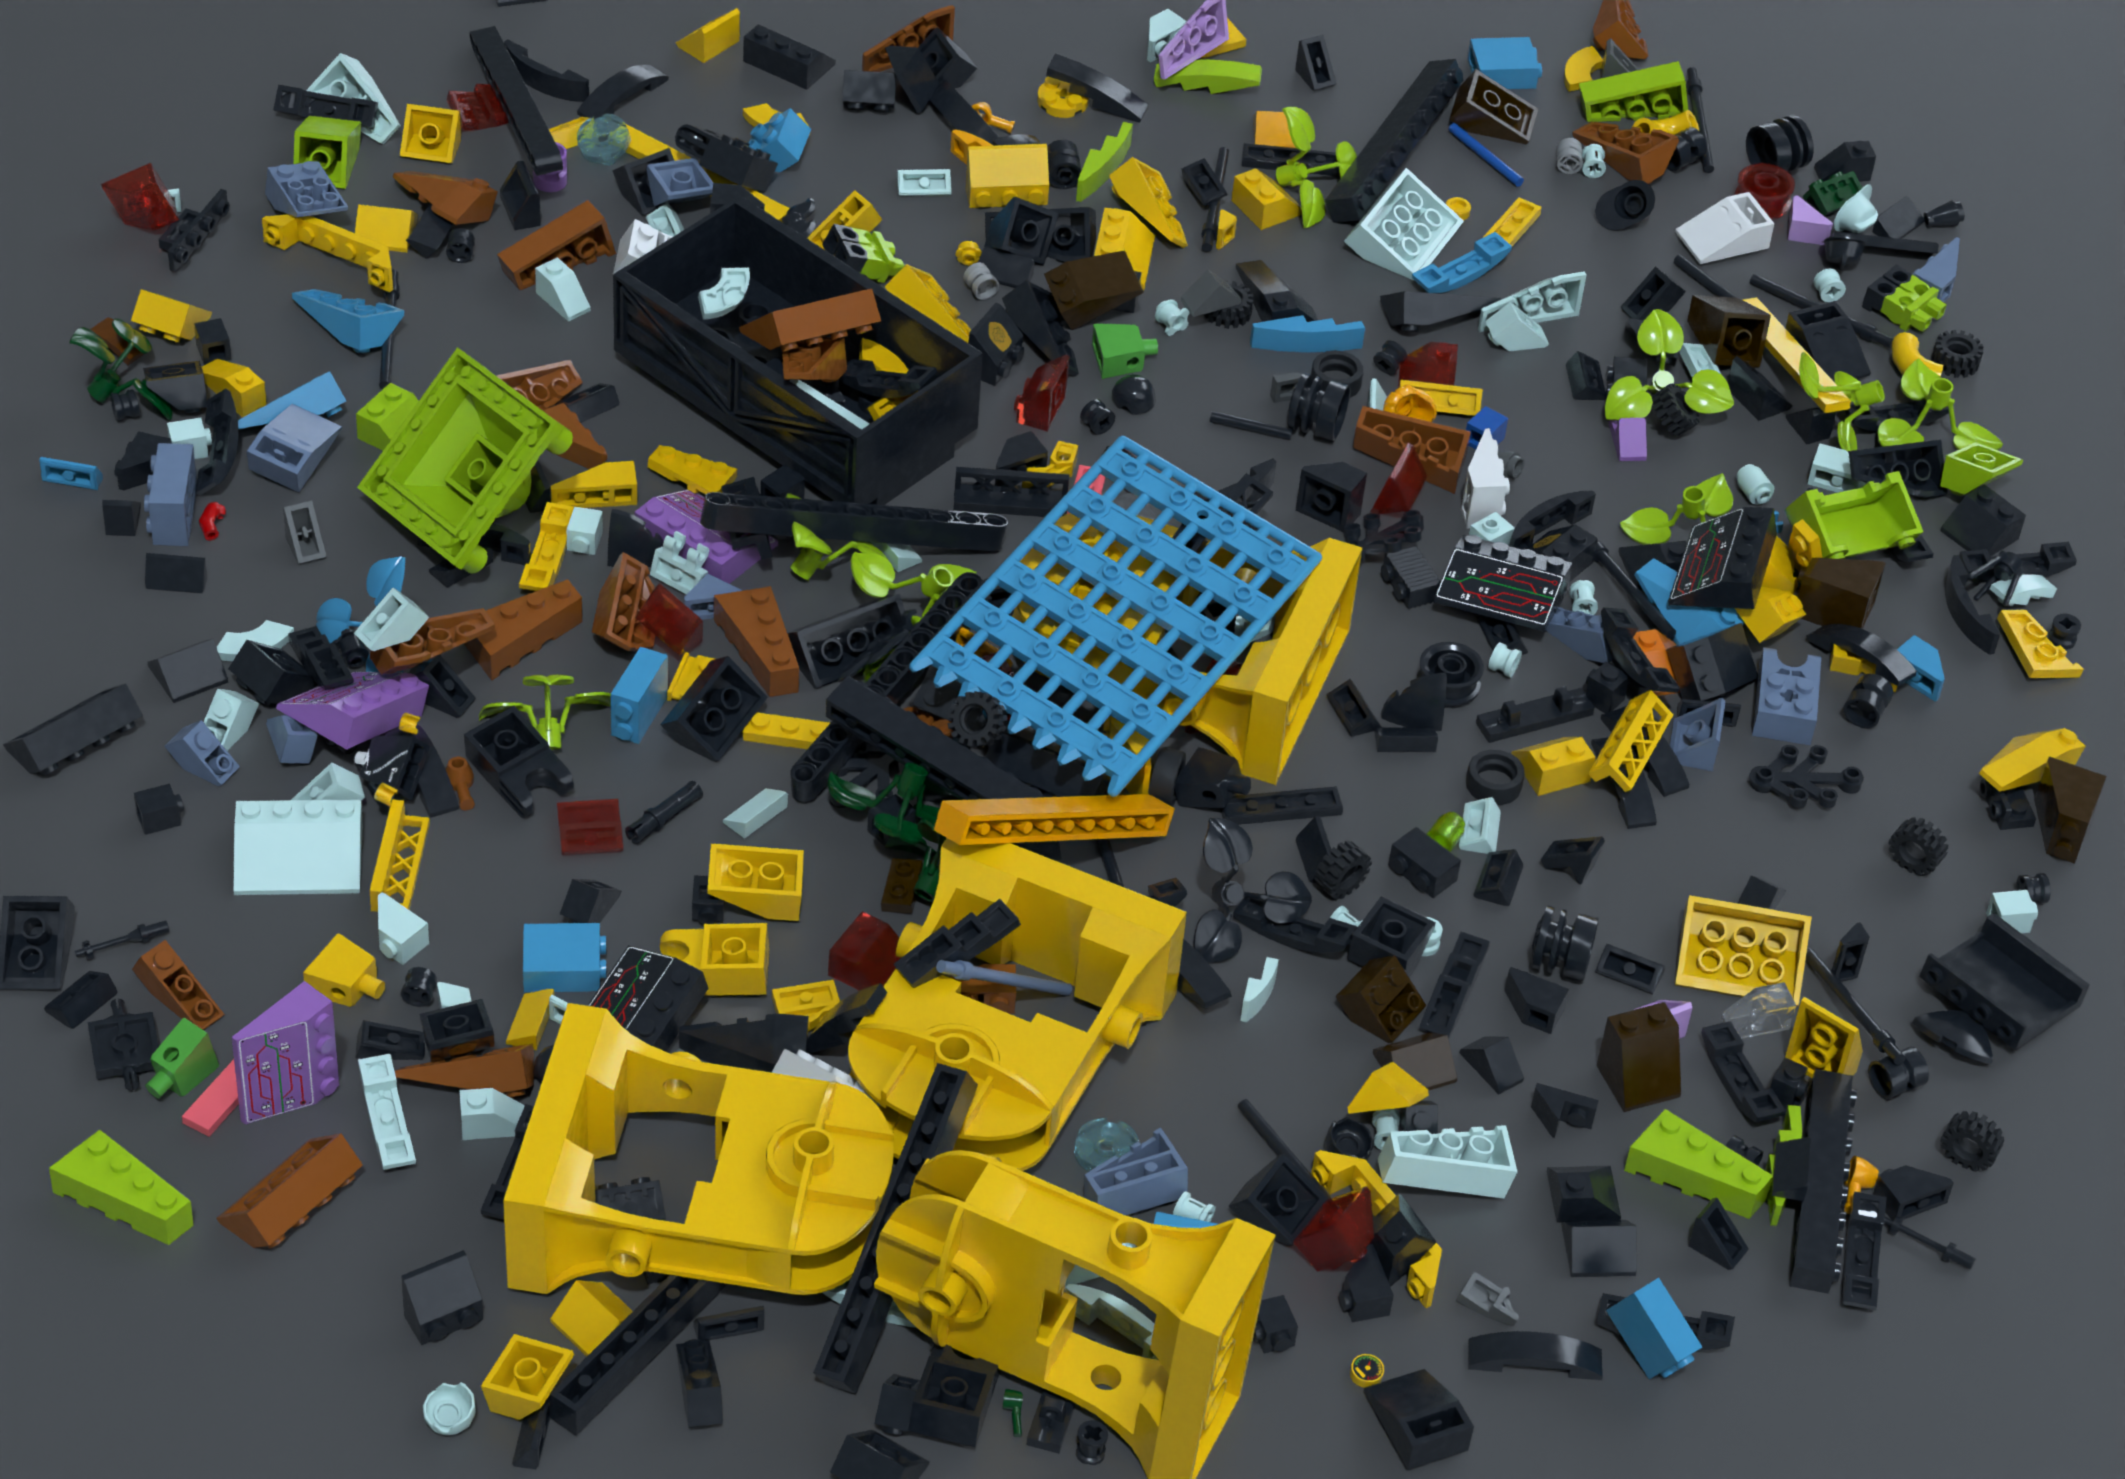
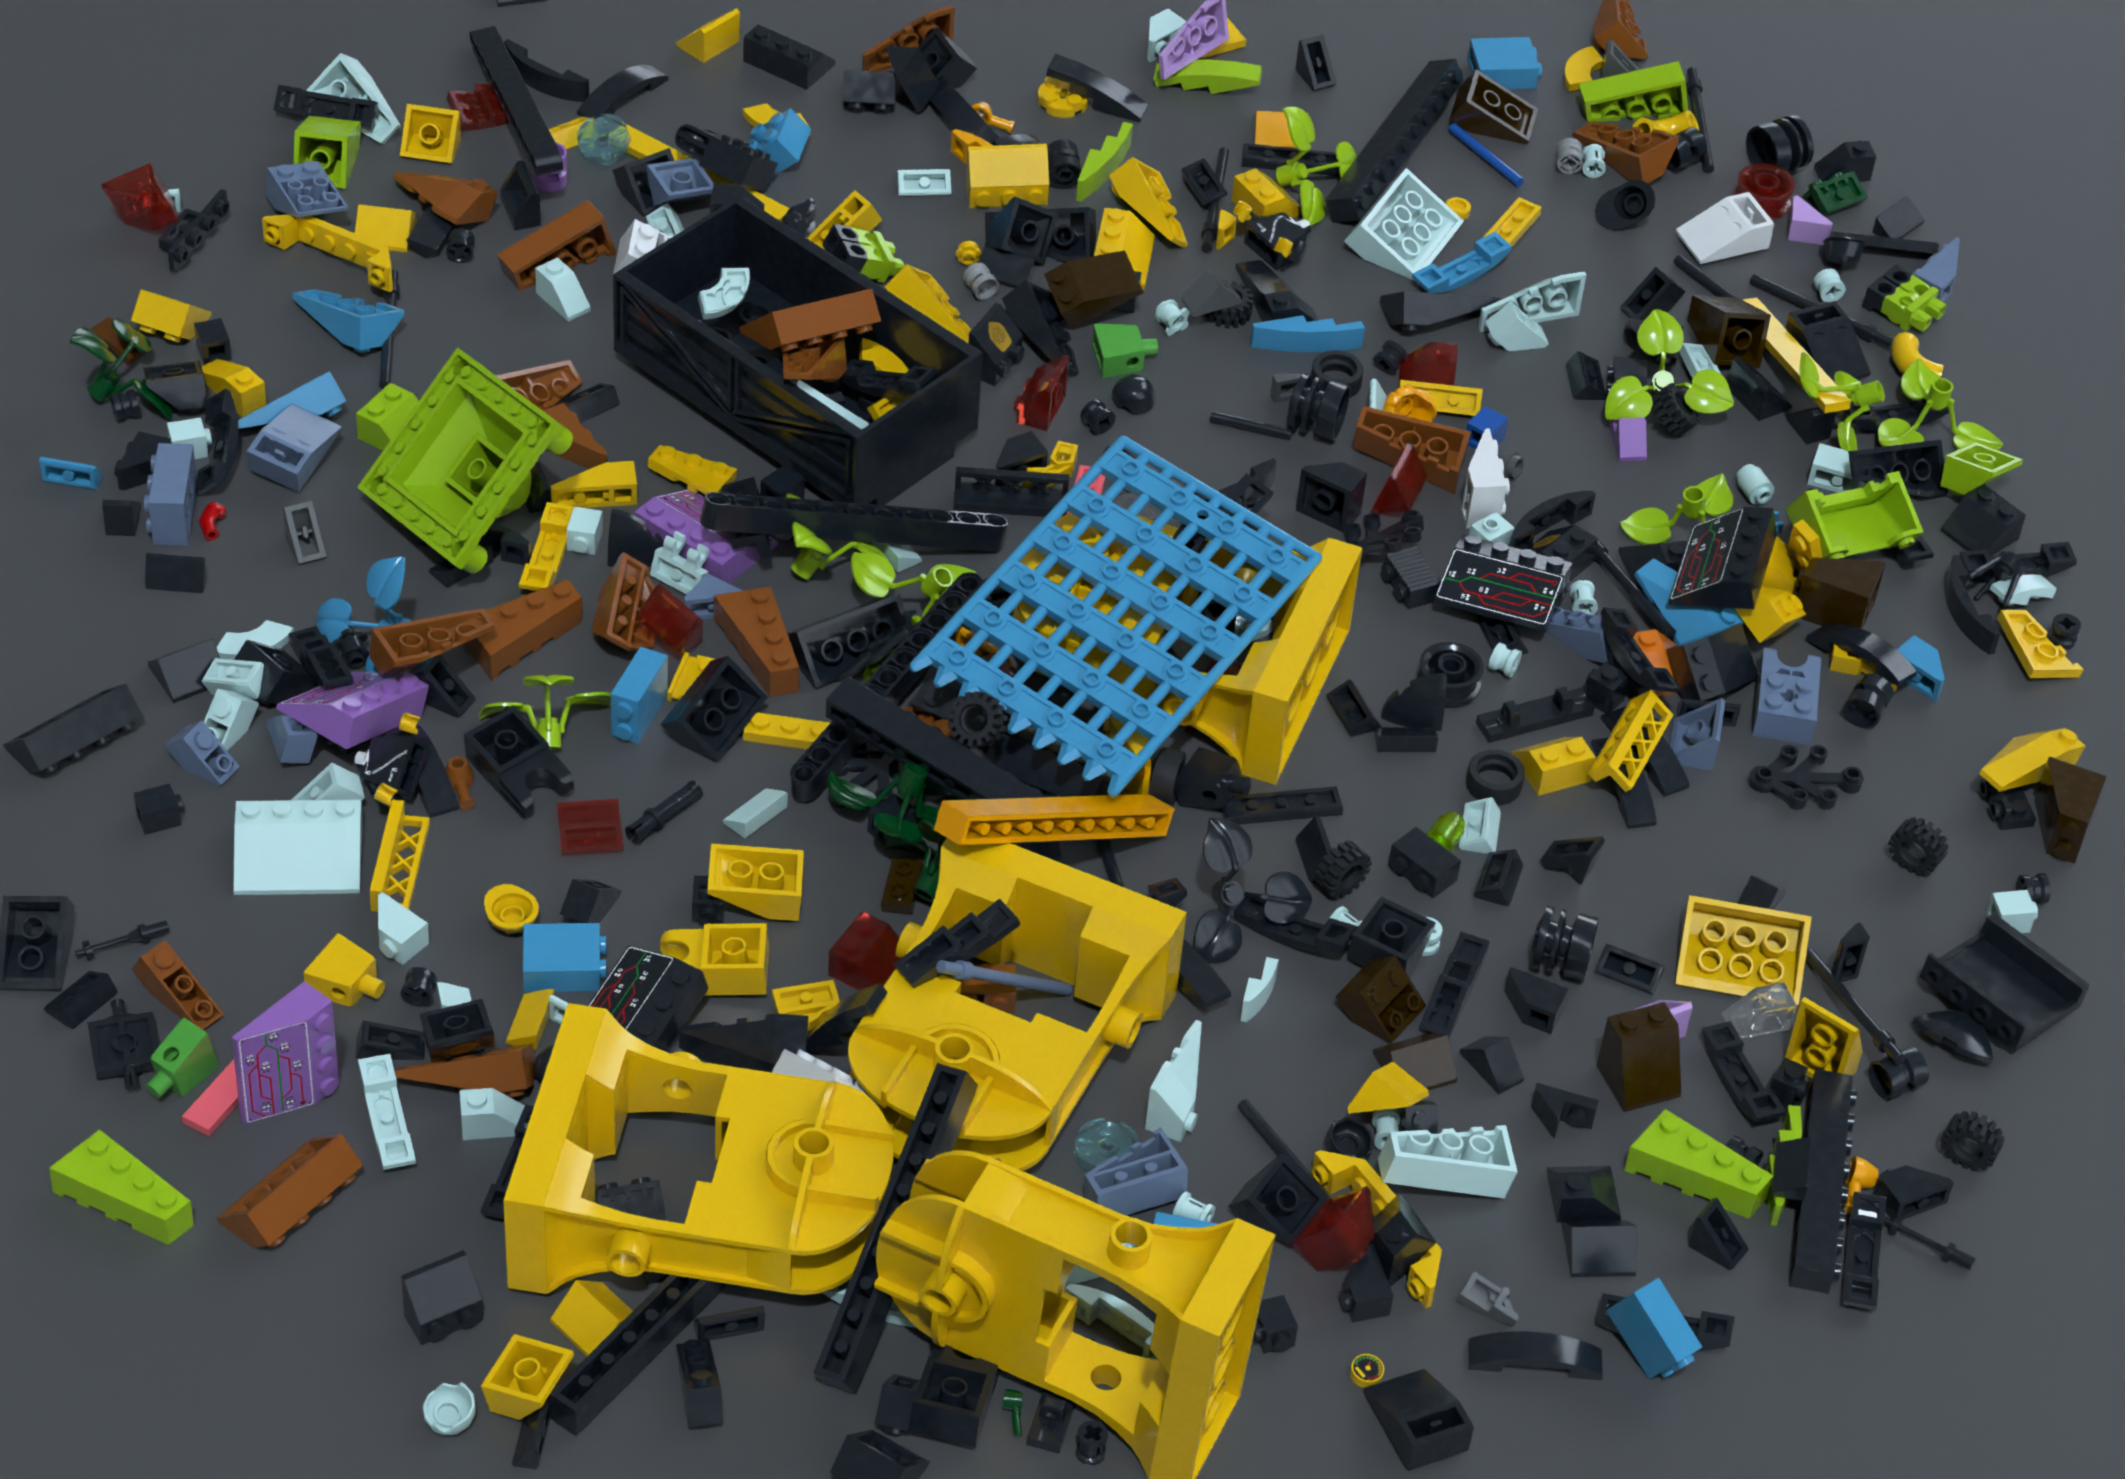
(234, 675): none -> light aqua slope
(391, 622): light aqua slope -> none
(510, 908): none -> yellow piece
(1174, 1089): none -> light aqua wedge
(1275, 236): none -> black torso
(1856, 213): light aqua piece -> none
(1945, 215): black cone -> none
(1968, 353): black tyre -> none

